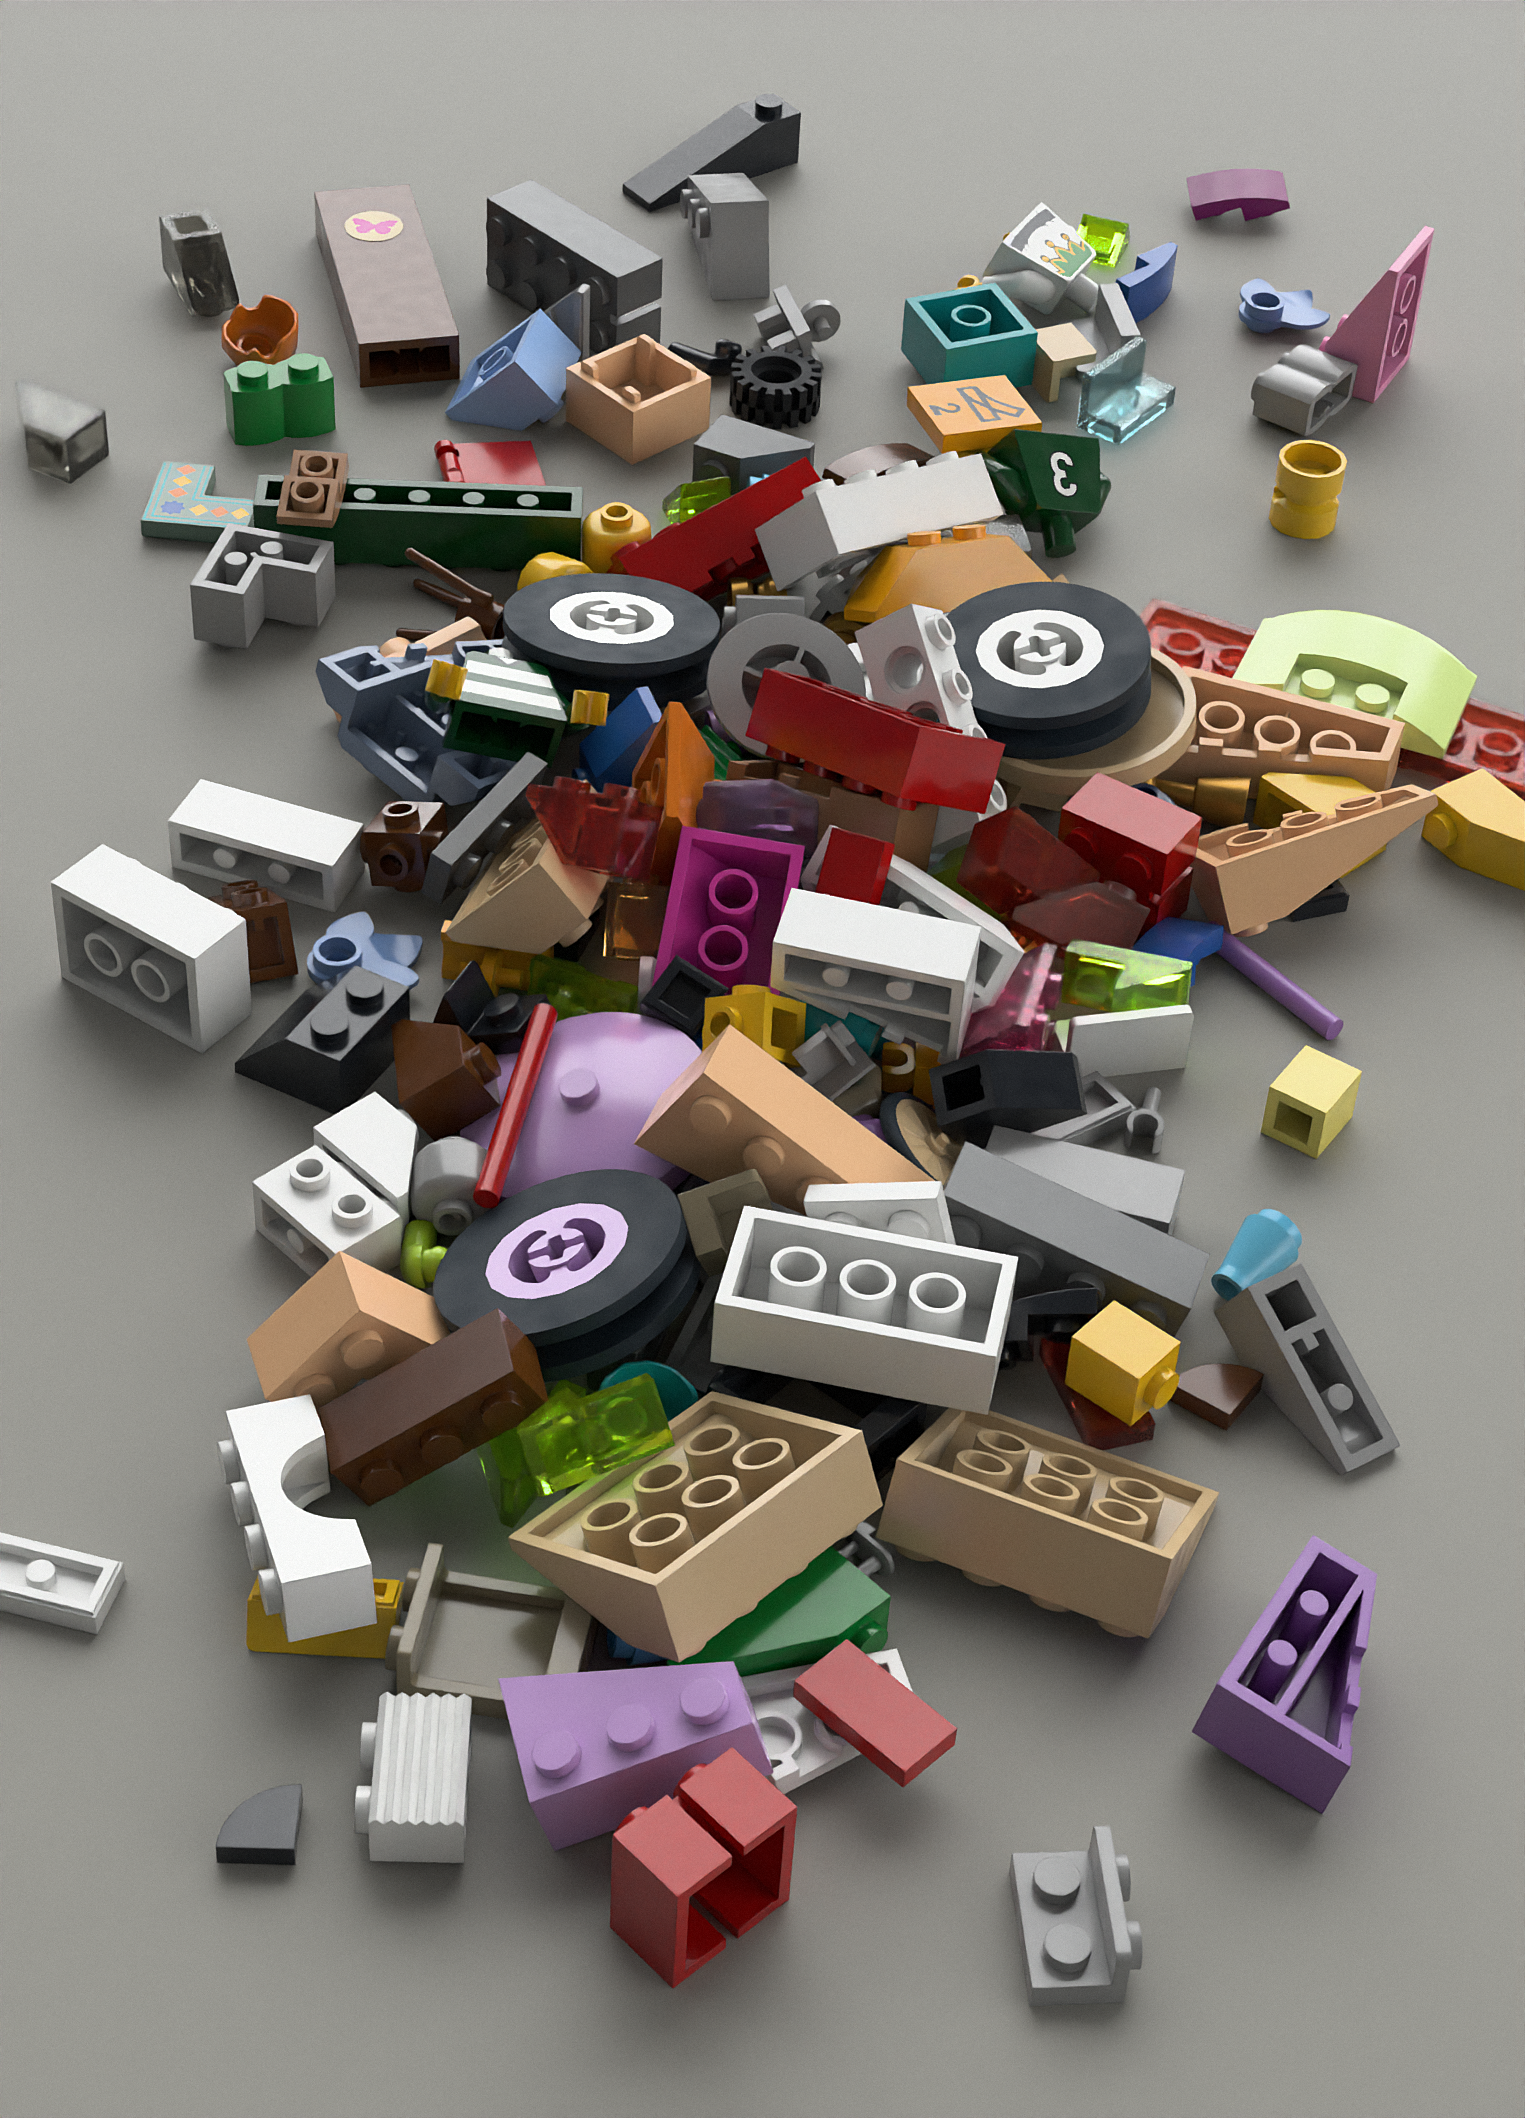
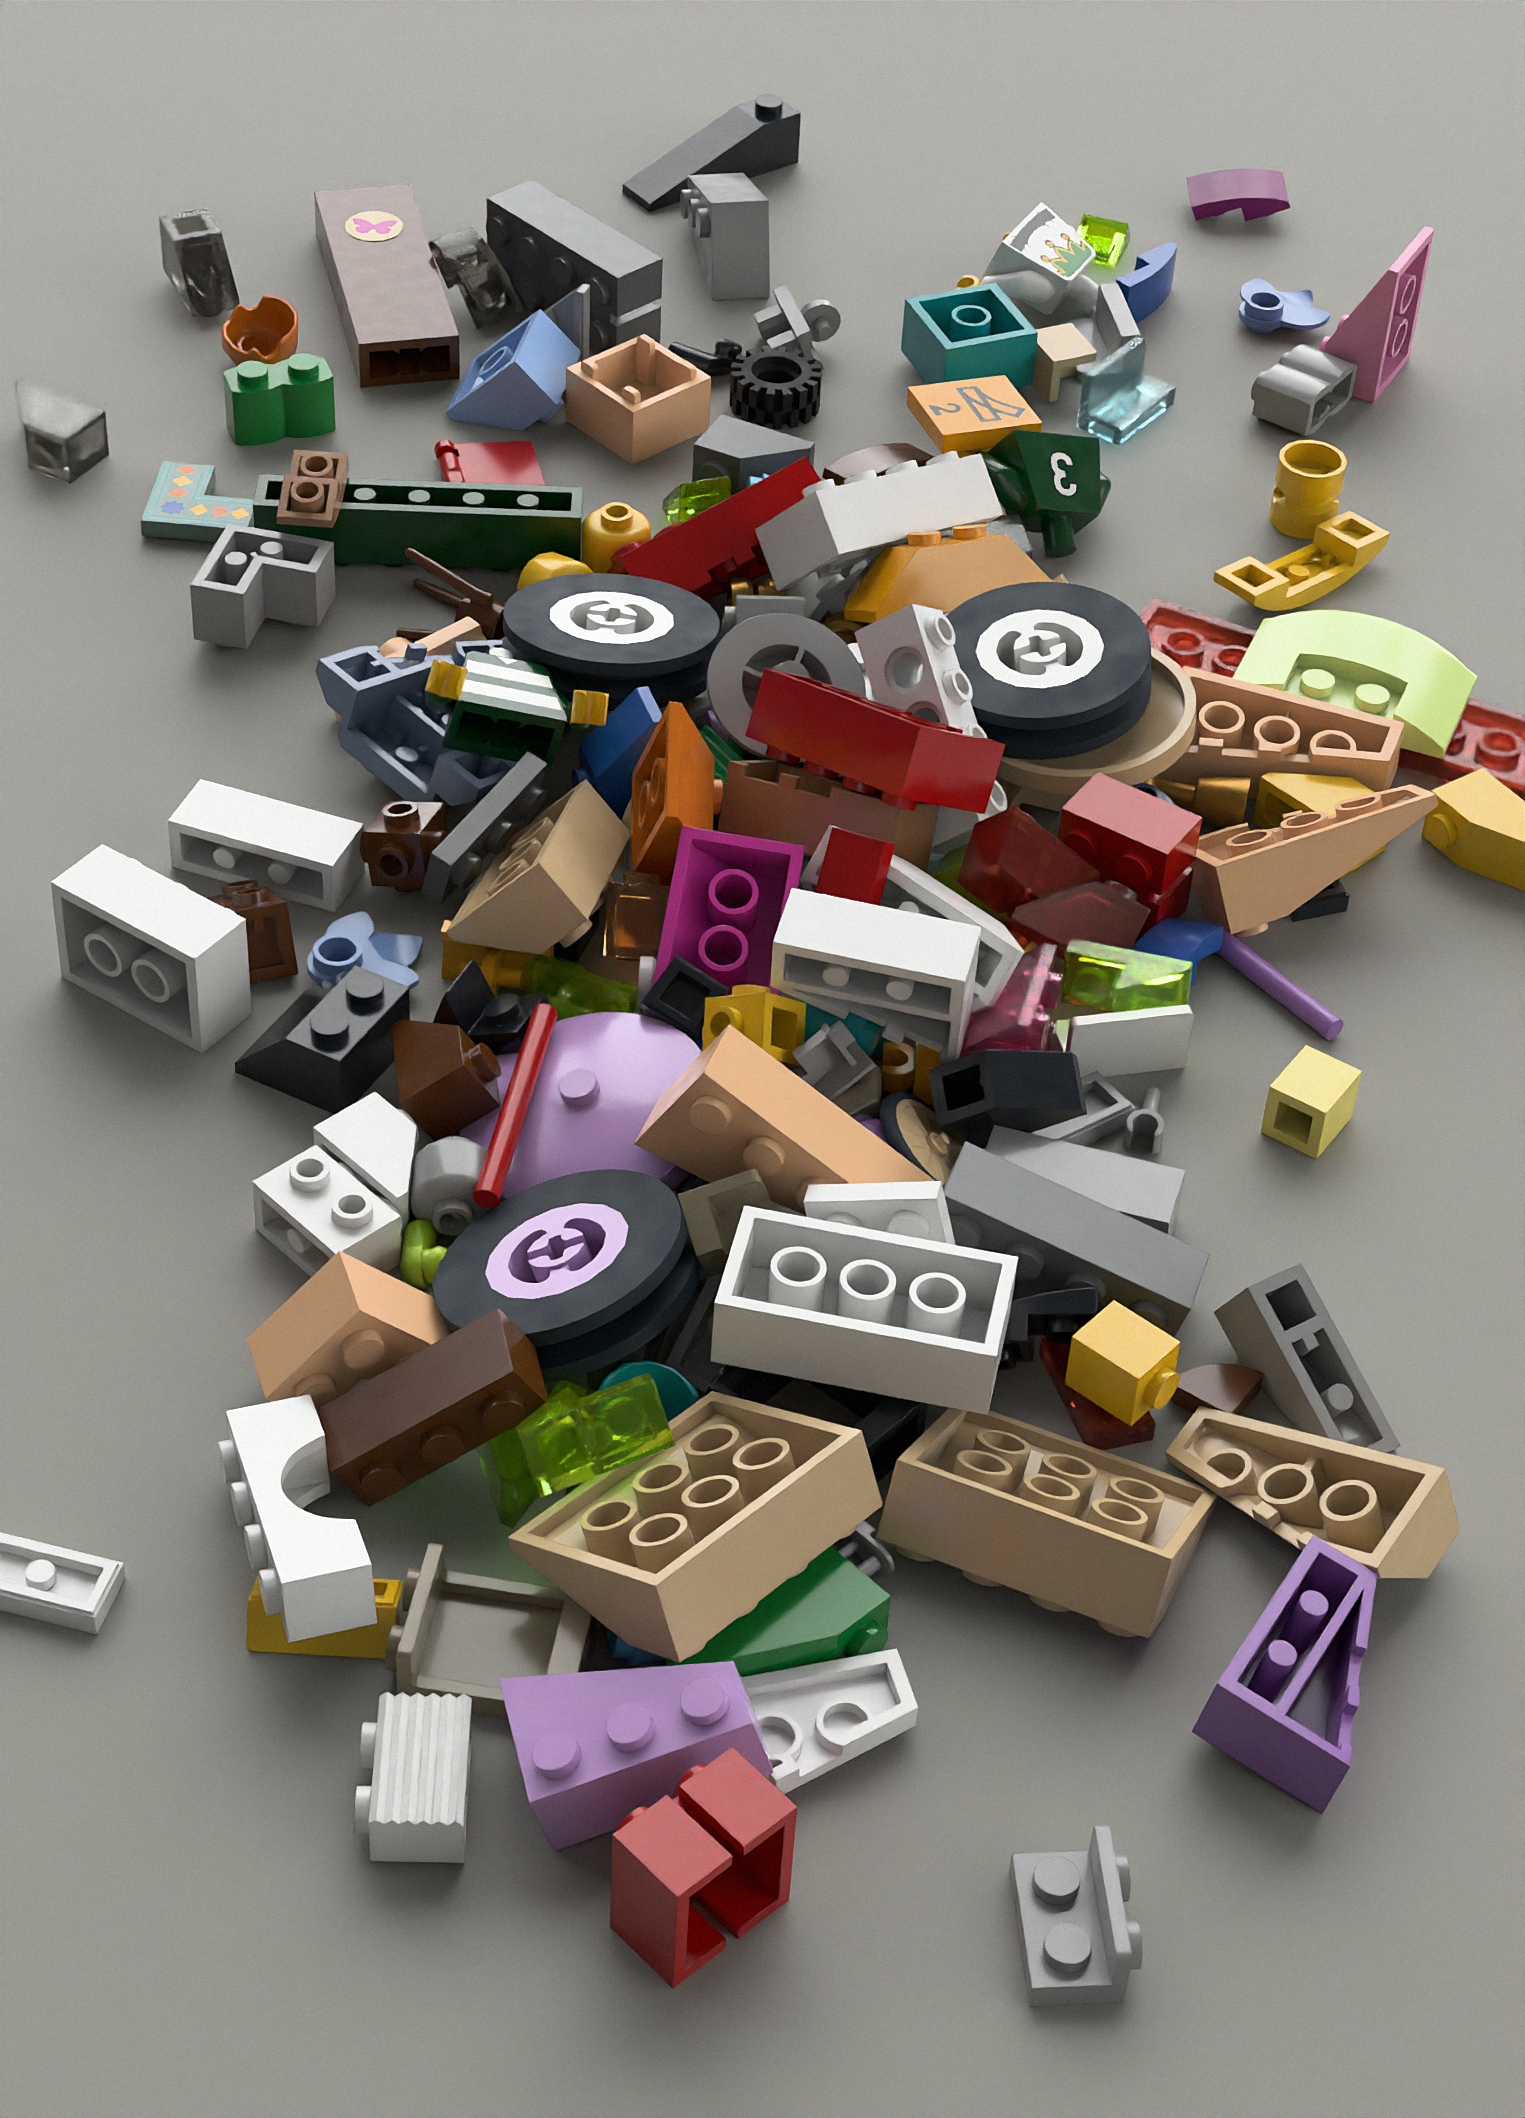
(263, 1828): tile -> none
(473, 267): none -> clear smoke slope
(598, 831): clear red slope -> none
(760, 811): brick -> none
(874, 1713): tile -> none
(1261, 1249): medium azure cone -> none
(1336, 554): none -> yellow slope
(1359, 1500): none -> tan wedge

